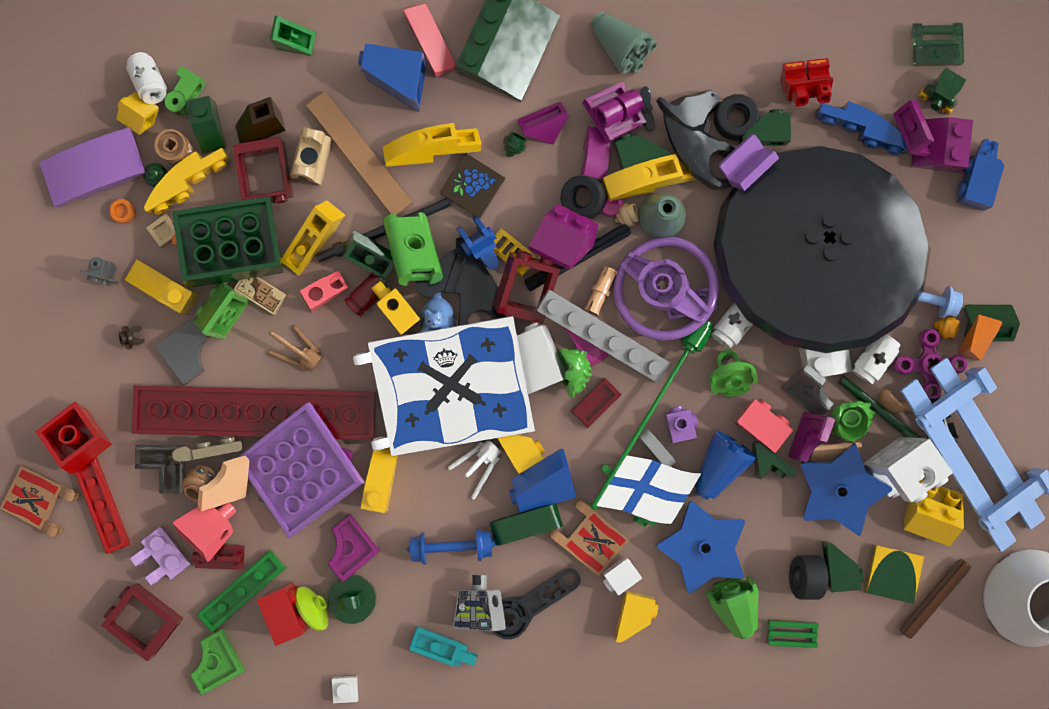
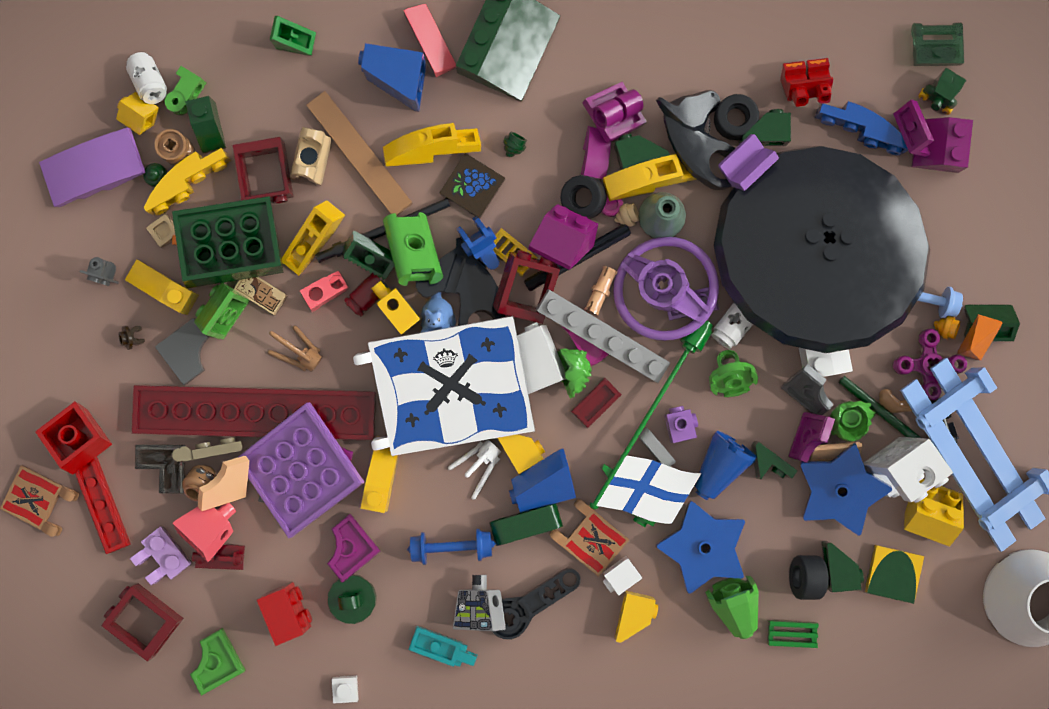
(122, 211): orange tile -> none
(241, 591): green tile -> none
(259, 121): dark brown slope -> none
(312, 608): lime dish -> none
(545, 123): magenta slope -> none
(623, 42): sand green cone -> none
(647, 108): black piece -> none
(763, 424): coral brick -> none
(865, 366): white piece -> none
(935, 599): reddish brown axle -> none
(981, 177): blue hinge -> none

